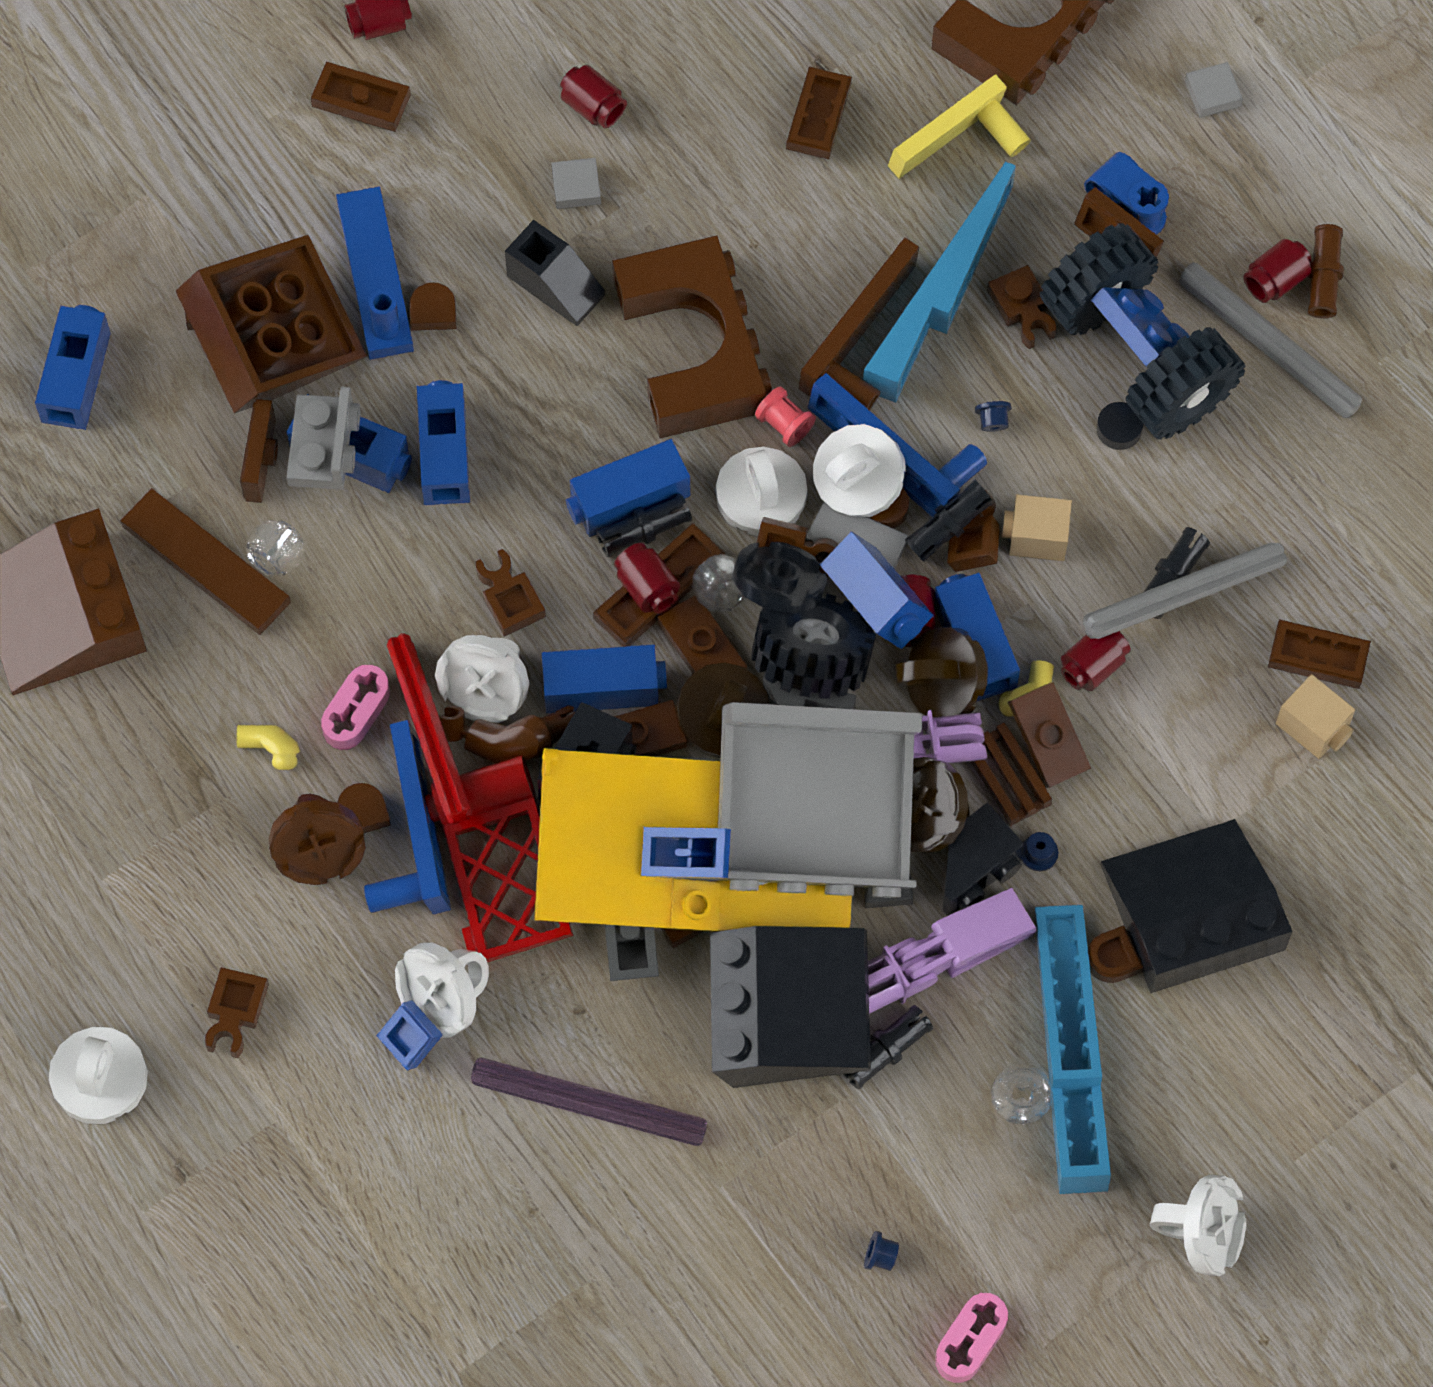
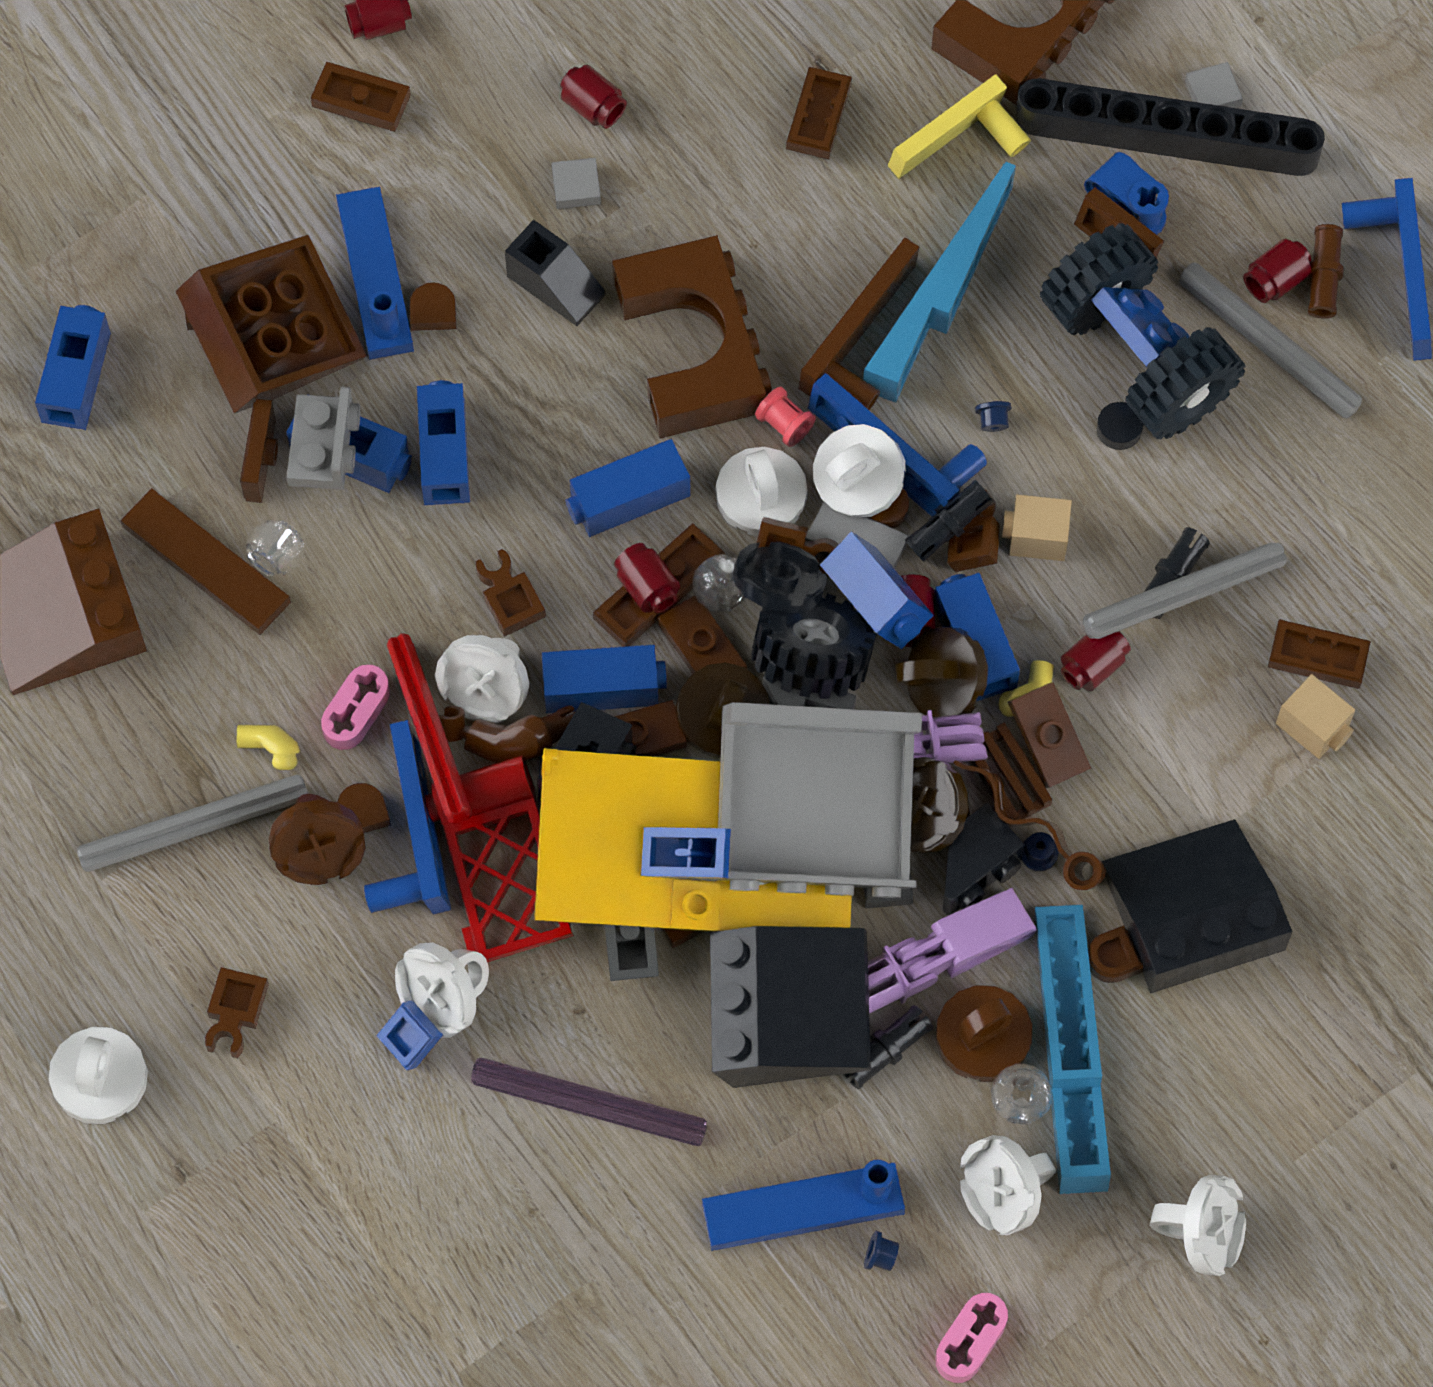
(191, 823): none -> light grey axle
(643, 525): black pin -> none
(804, 1206): none -> blue piece
(983, 1032): none -> reddish brown tile
(1003, 1183): none -> white tile
(1020, 301): reddish brown plate -> none
(1074, 862): none -> reddish brown flag
(1185, 142): none -> black beam
(1400, 211): none -> blue piece

